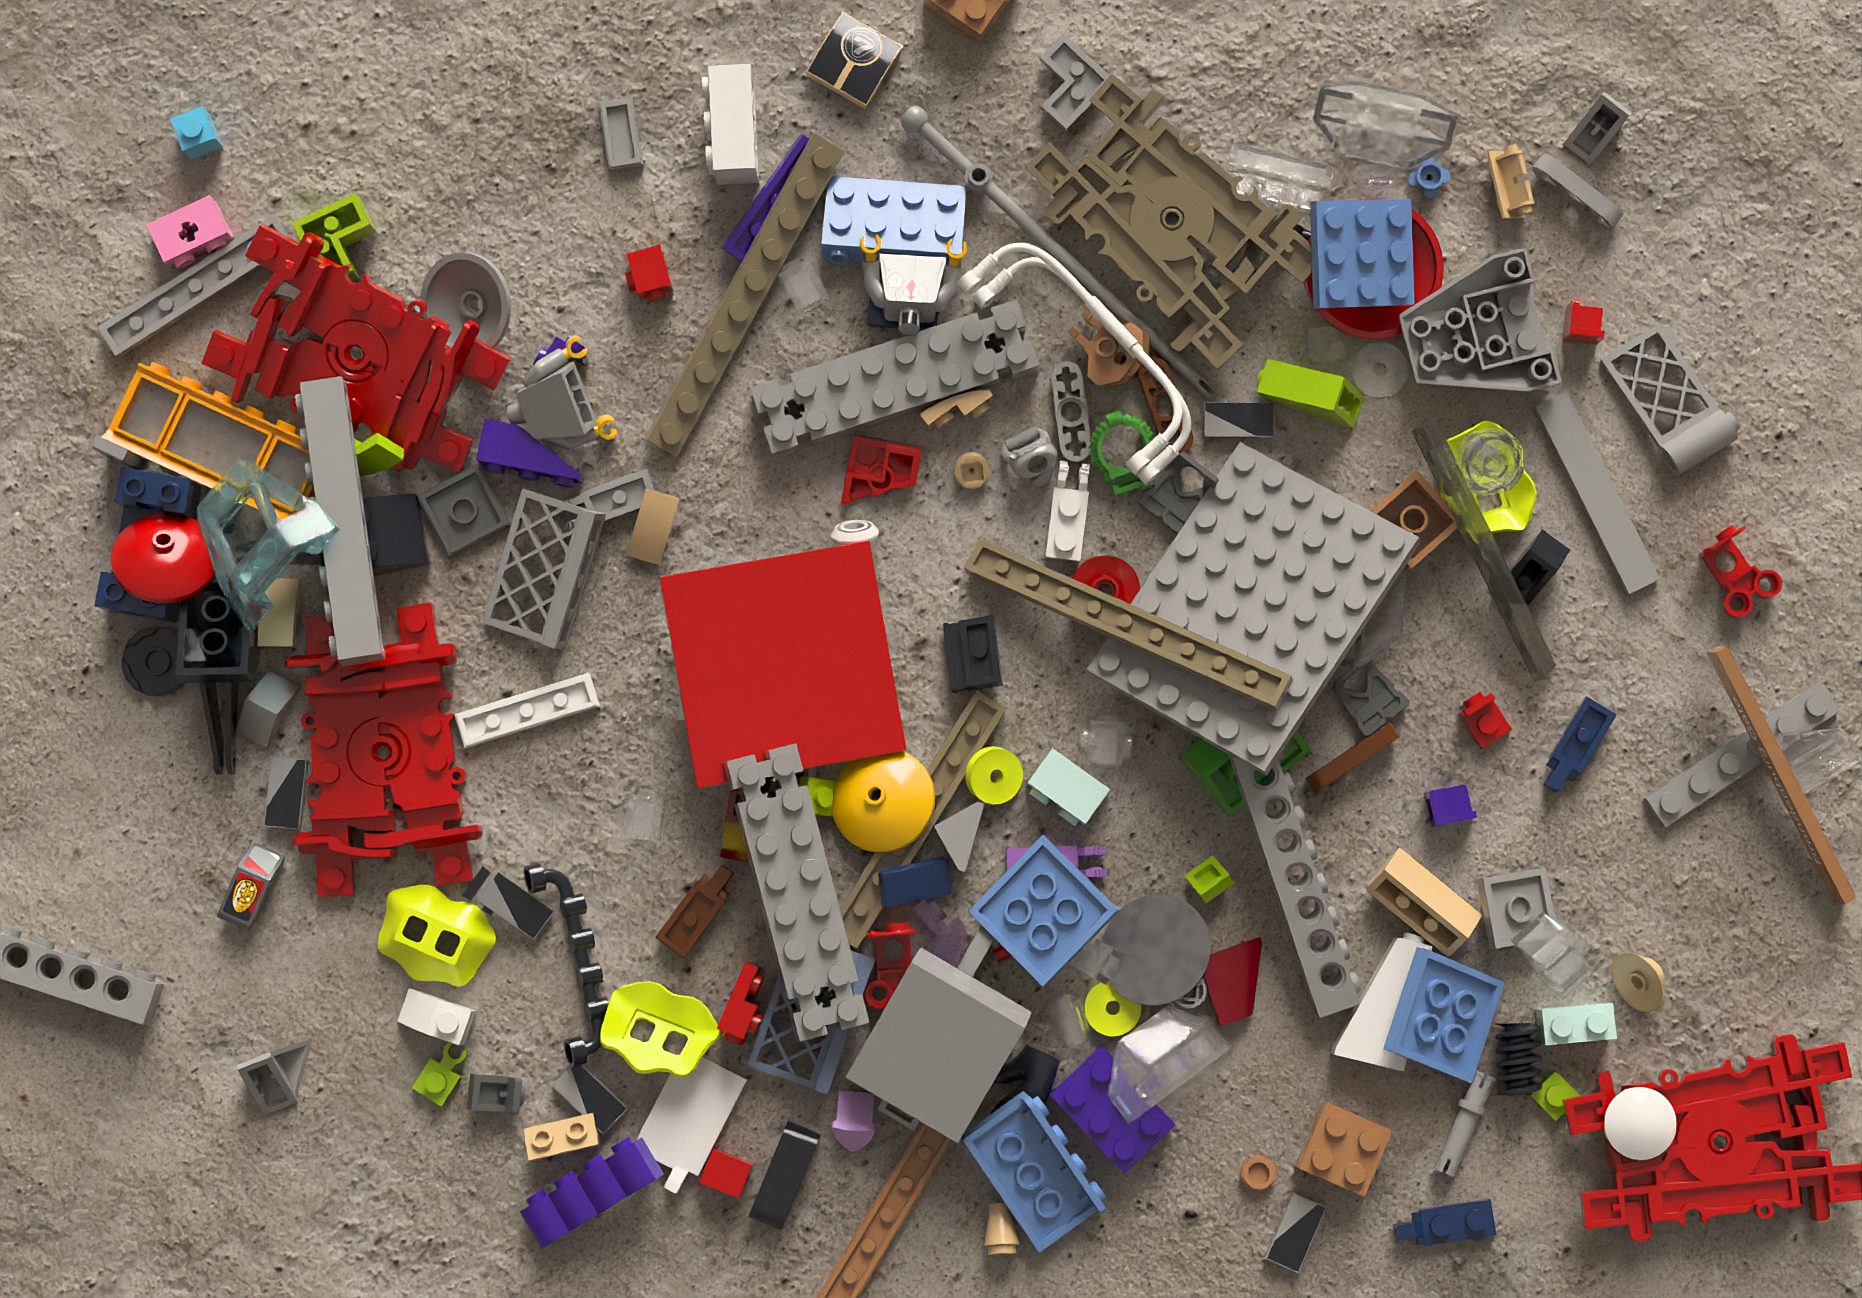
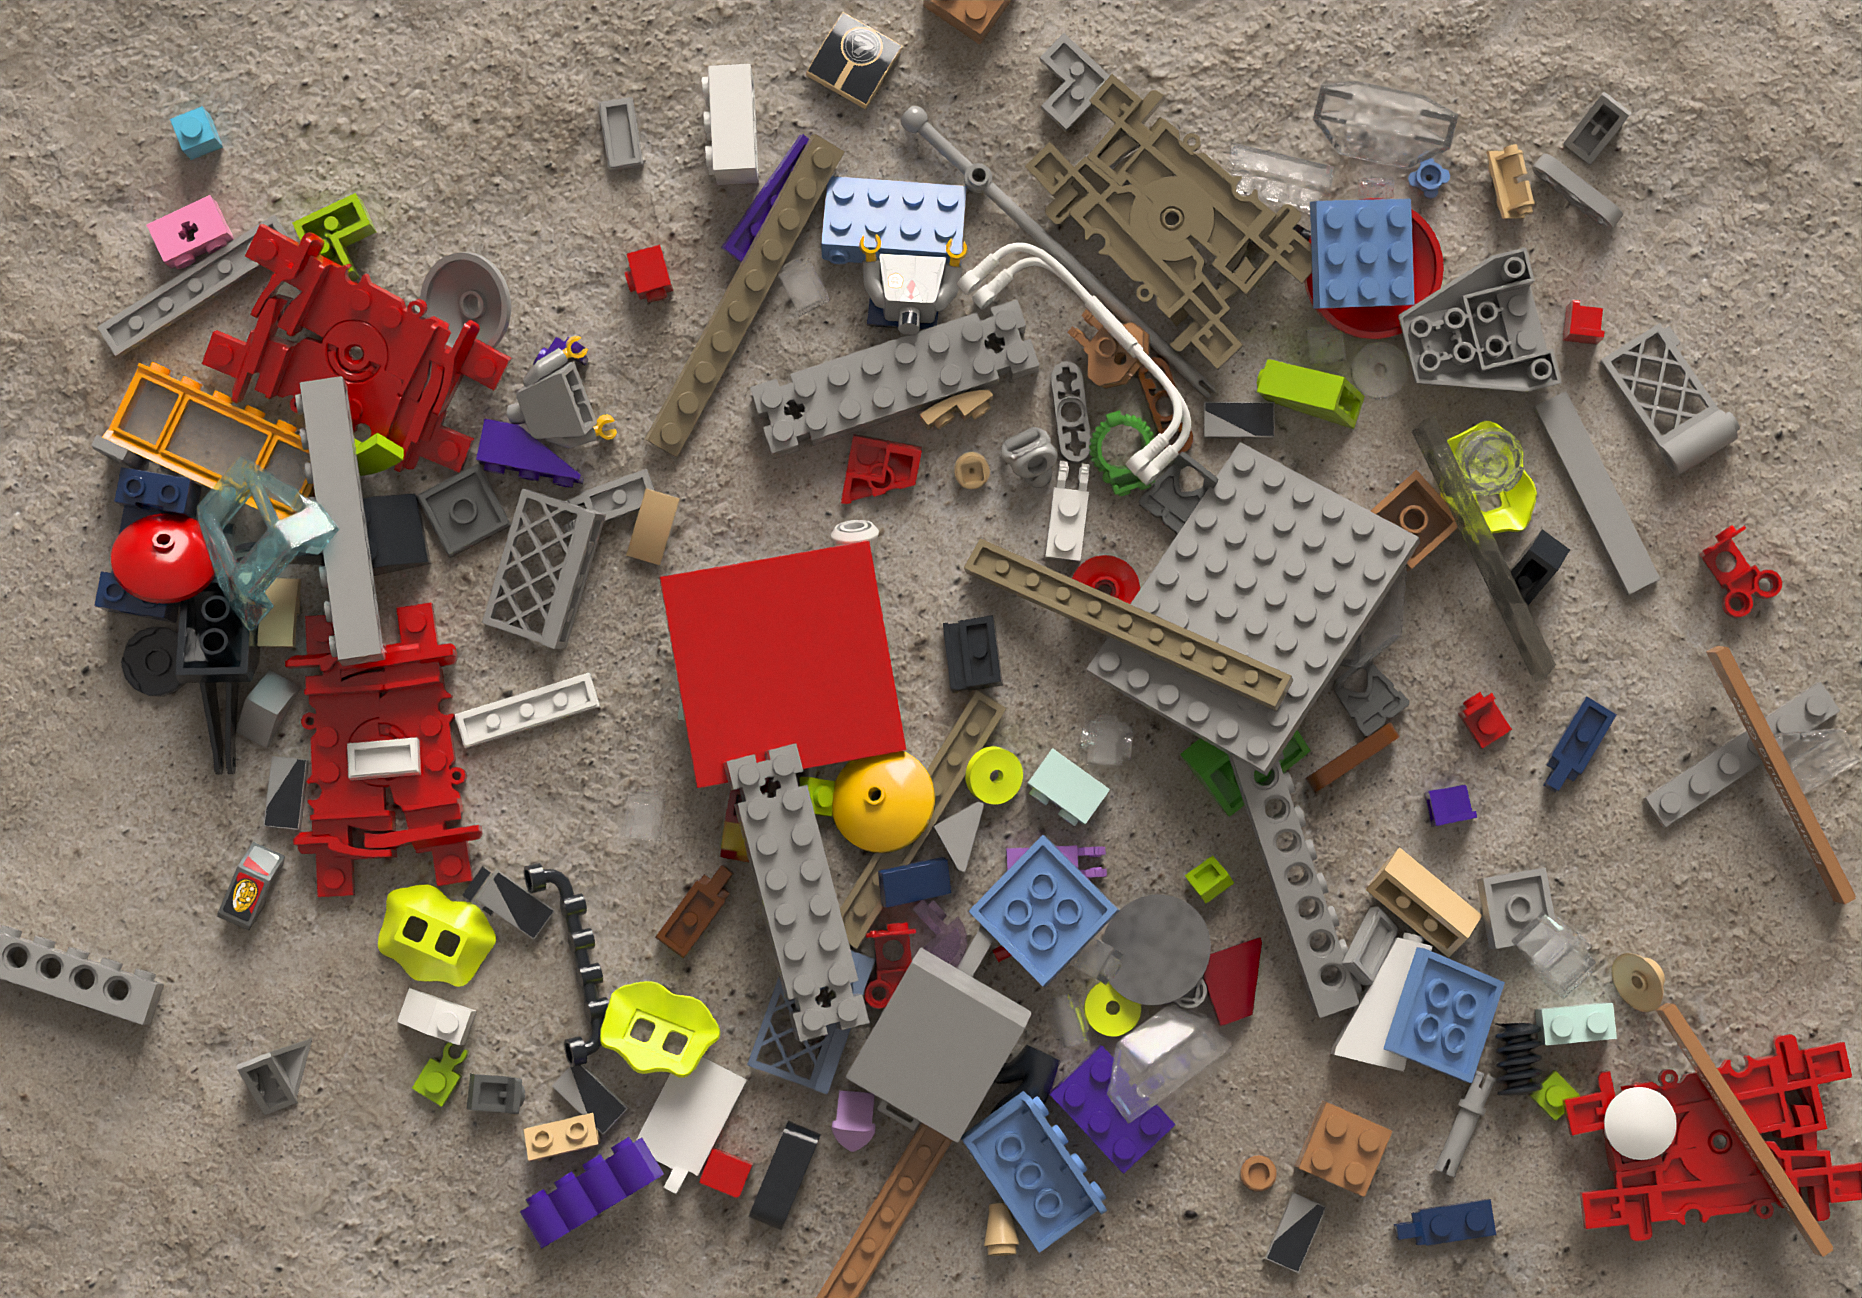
(384, 759): none -> white tile
(740, 1014): red plate -> none
(1370, 946): none -> light grey tile
(1745, 1129): none -> medium nougat tile

